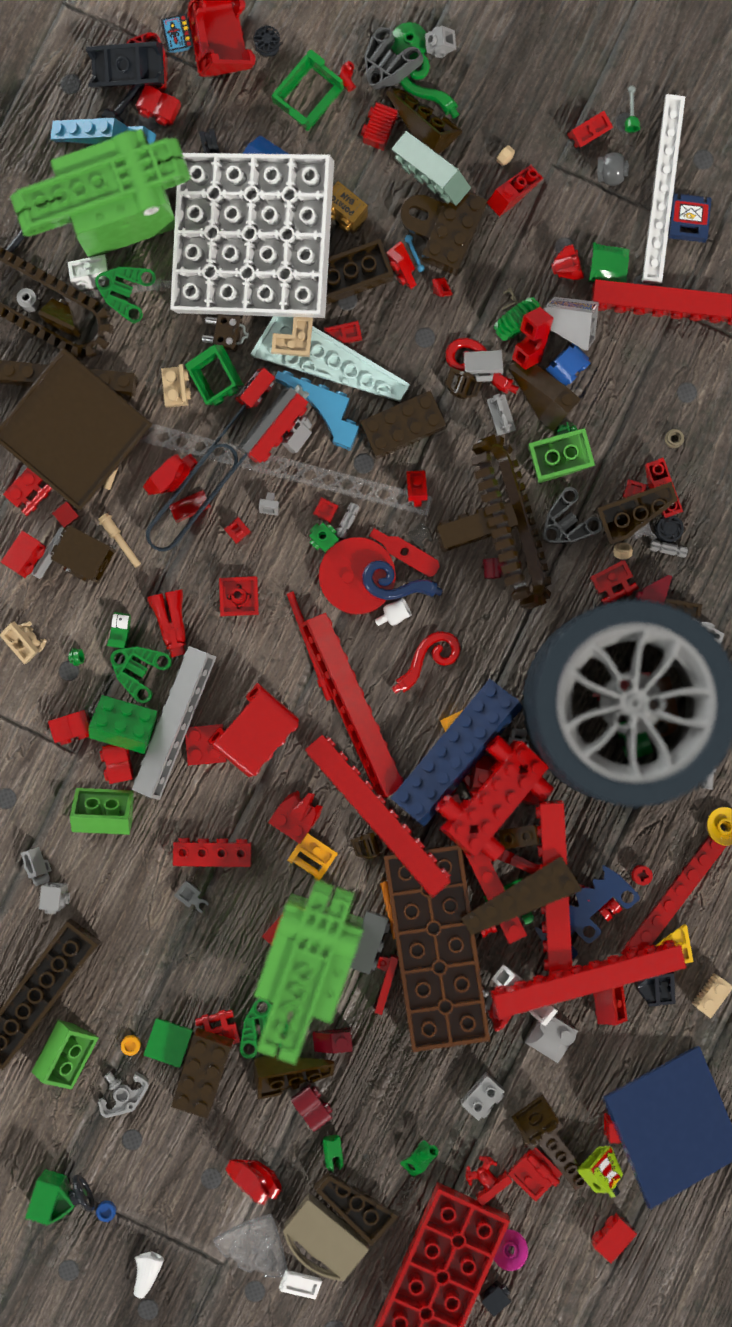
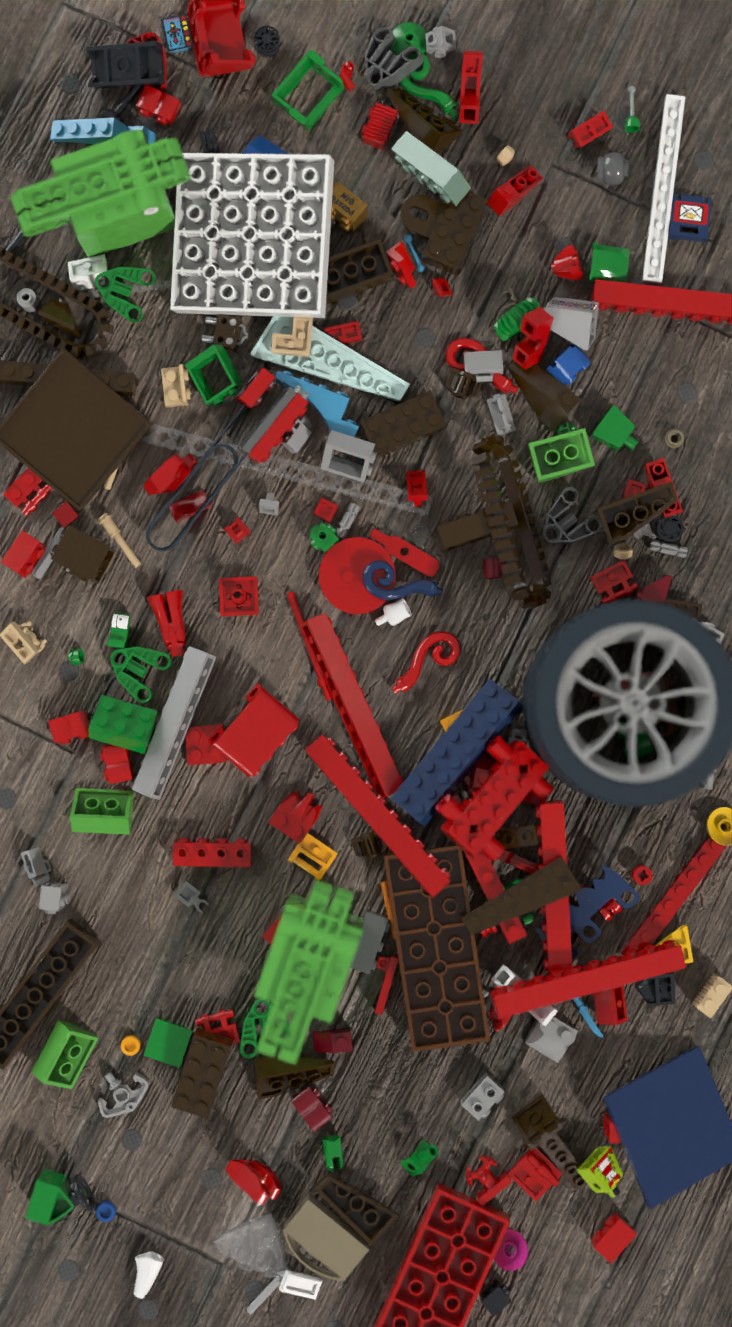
(264, 1294): none -> light grey bar
(351, 446): none -> light grey window
(470, 87): none -> red arch
(582, 1009): none -> dark azure piece
(615, 430): none -> green torso

